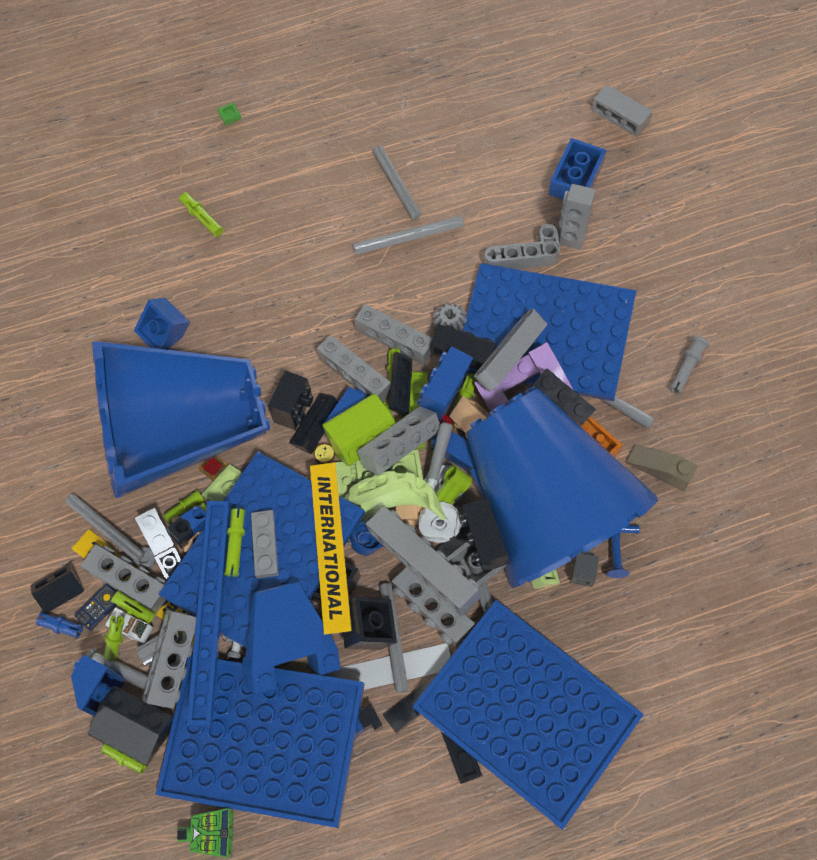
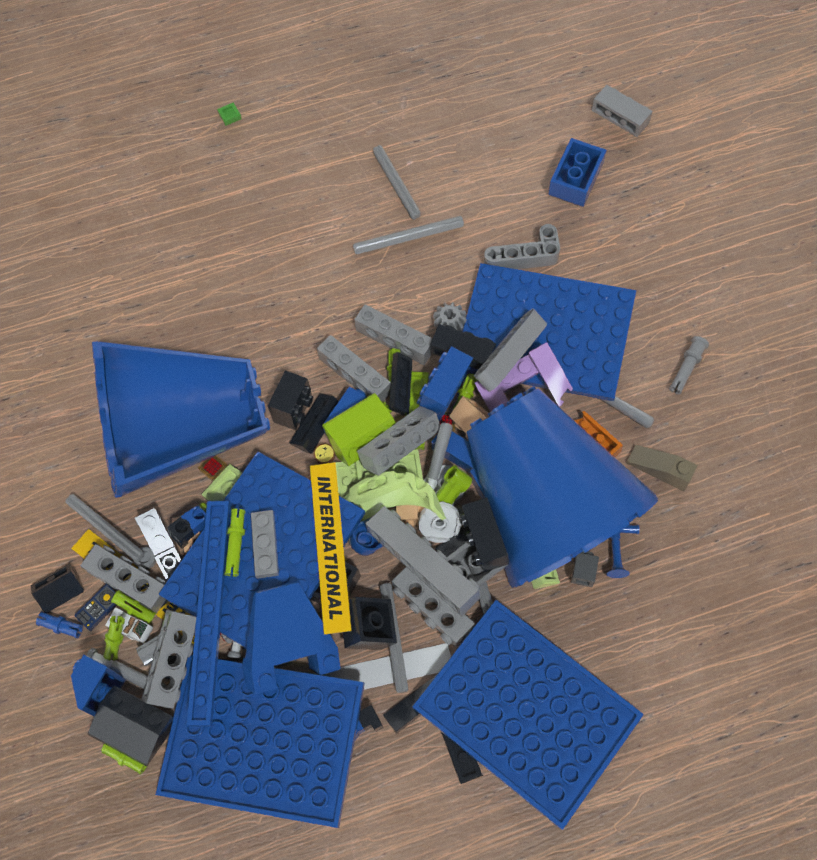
(161, 324): blue slope -> none
(184, 506): lime axle -> none
(196, 209): lime pin -> none
(210, 833): torso -> none
(564, 397): black brick -> none
(575, 216): light grey brick -> none

